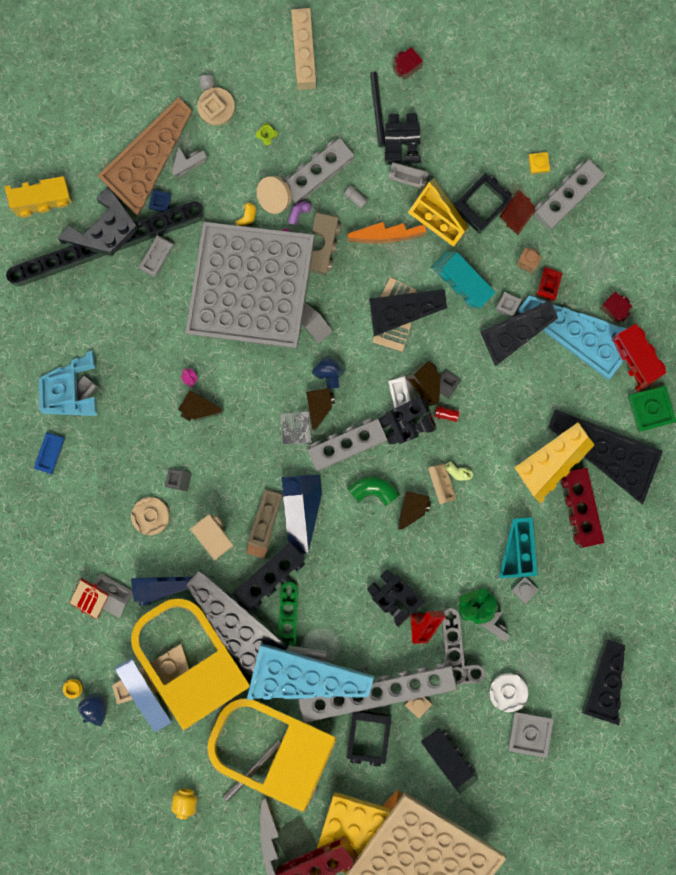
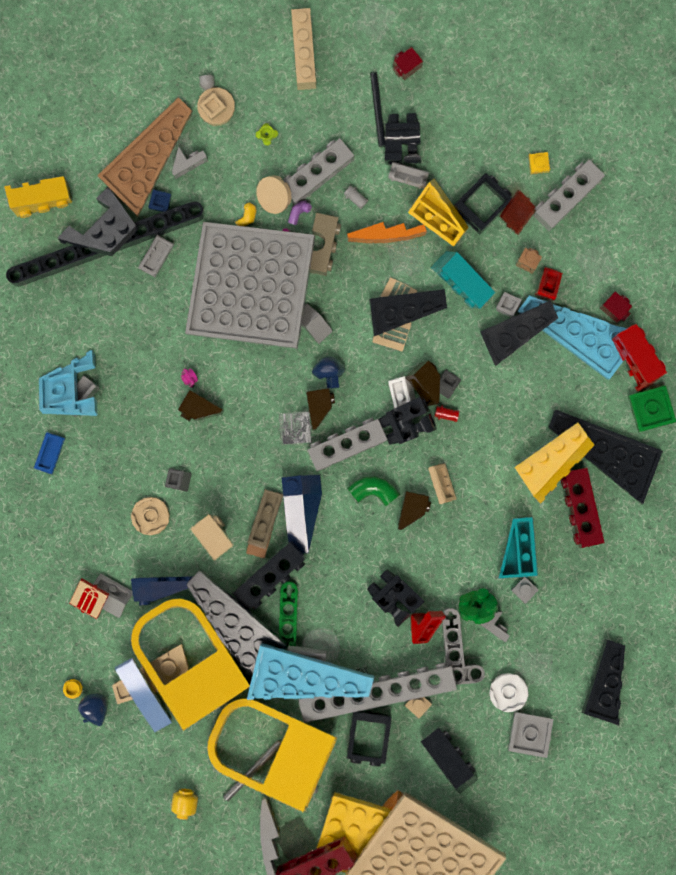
(459, 473): yellowish green arm -> none

